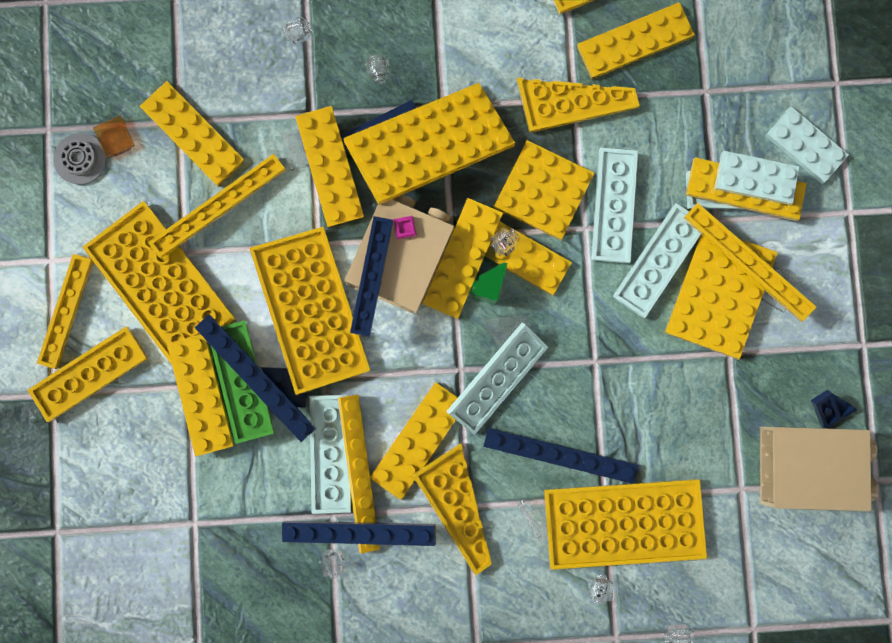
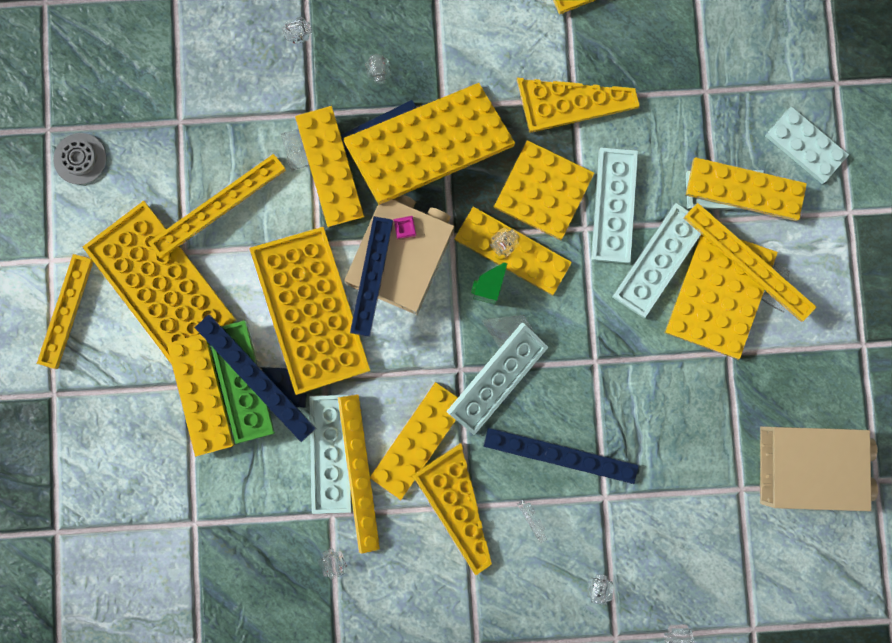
(87, 374): yellow plate -> none
(114, 137): clear orange piece -> none
(192, 133): yellow plate -> none
(359, 533): dark blue plate -> none
(462, 258): yellow plate -> none
(625, 524): yellow plate -> none
(635, 40): yellow plate -> none
(756, 177): light aqua plate -> none
(831, 409): dark blue wing -> none

